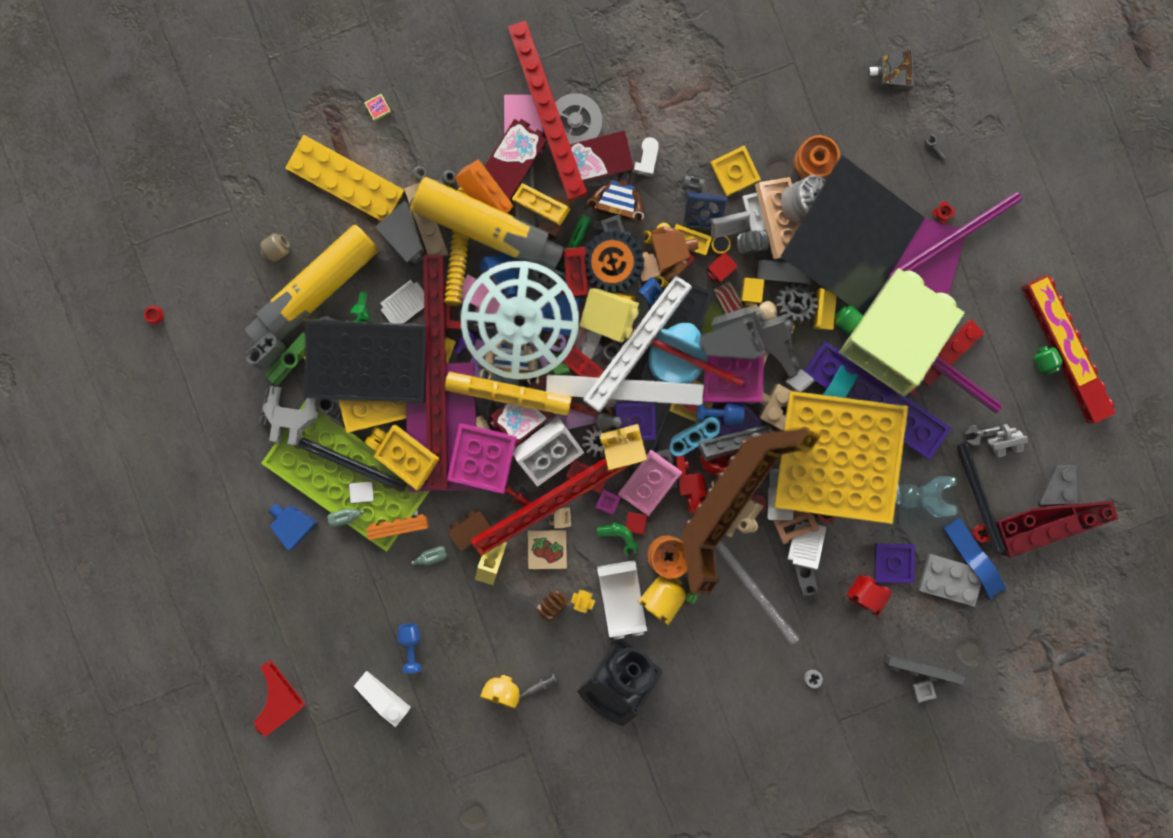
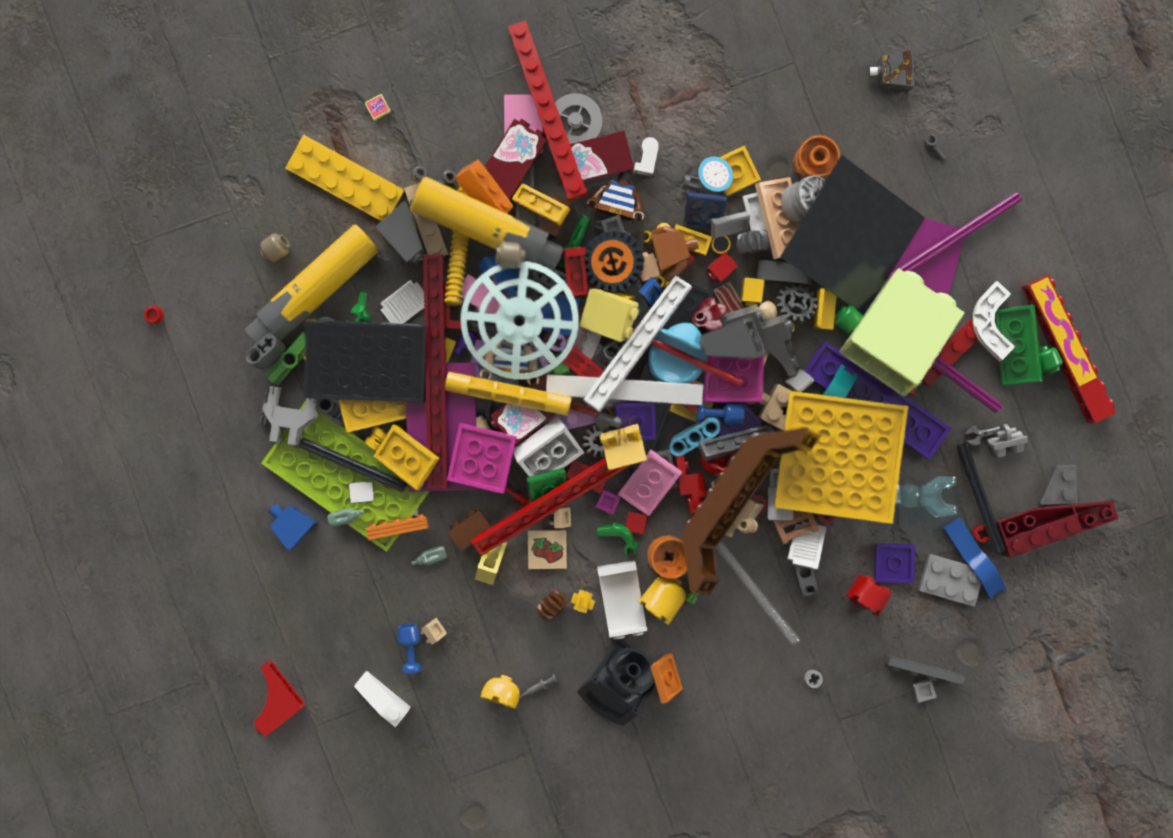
(433, 631): none -> tan tile
(509, 255): none -> dark tan head
(544, 483): none -> green tile
(666, 678): none -> orange tile
(711, 314): none -> dark red plate
(715, 174): none -> sticker
(949, 212): red plate -> none
(984, 321): none -> white plate
(1024, 360): none -> green tile

